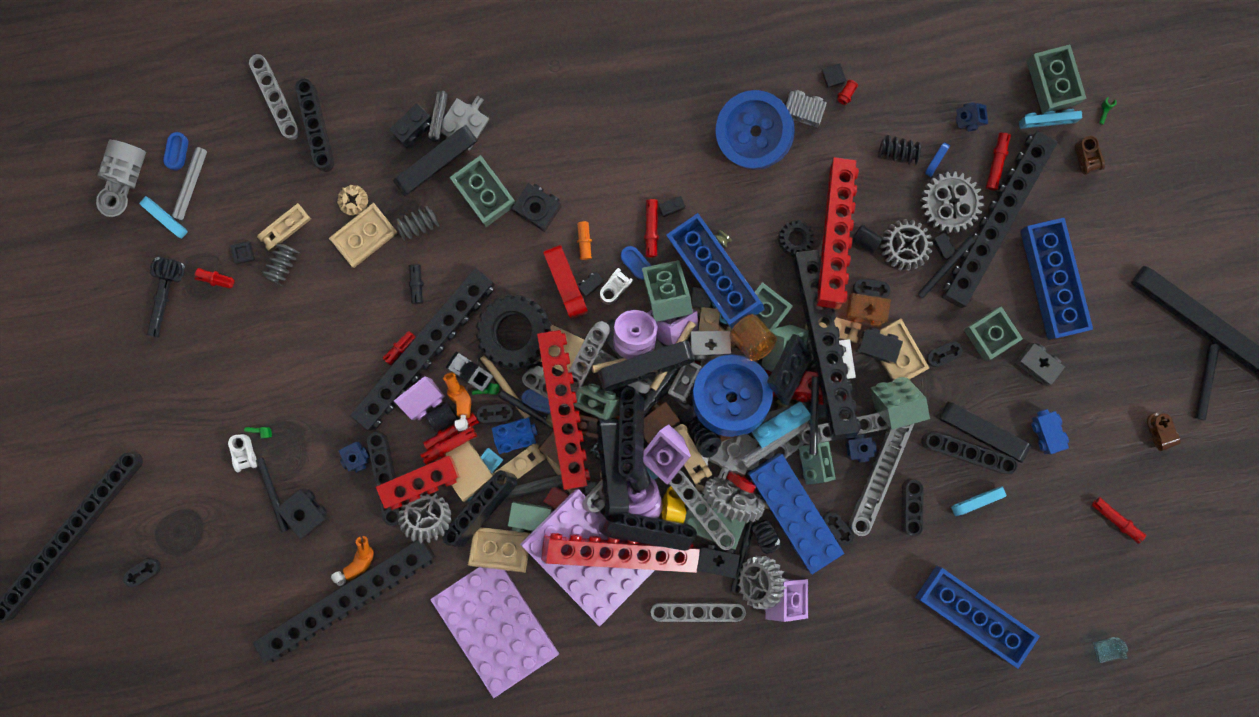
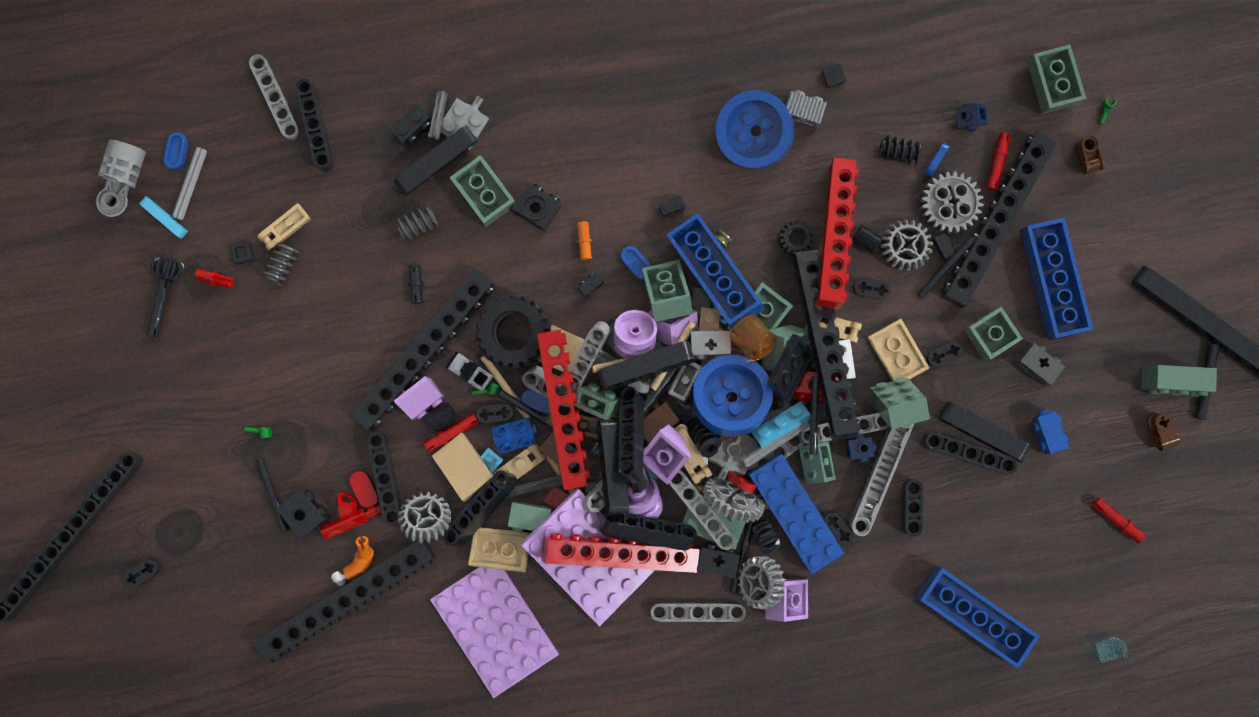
(242, 454): white piece -> none
(348, 454): dark blue brick -> none
(349, 517): none -> red piece
(361, 200): tan gear -> none
(363, 235): tan tile -> none
(364, 489): none -> red tile
(388, 490): red brick -> none
(398, 348): red axle -> none
(441, 449): red pin -> none
(461, 398): orange arm -> none
(565, 282): red beam -> none
(617, 285): white piece -> none
(651, 228): red pin -> none
(673, 507): yellow piece -> none
(847, 92): red pin -> none
(879, 307): clear orange brick -> none
(879, 346): black brick -> none
(978, 501): medium azure beam -> none
(1050, 118): medium azure plate -> none
(1179, 380): none -> sand green brick

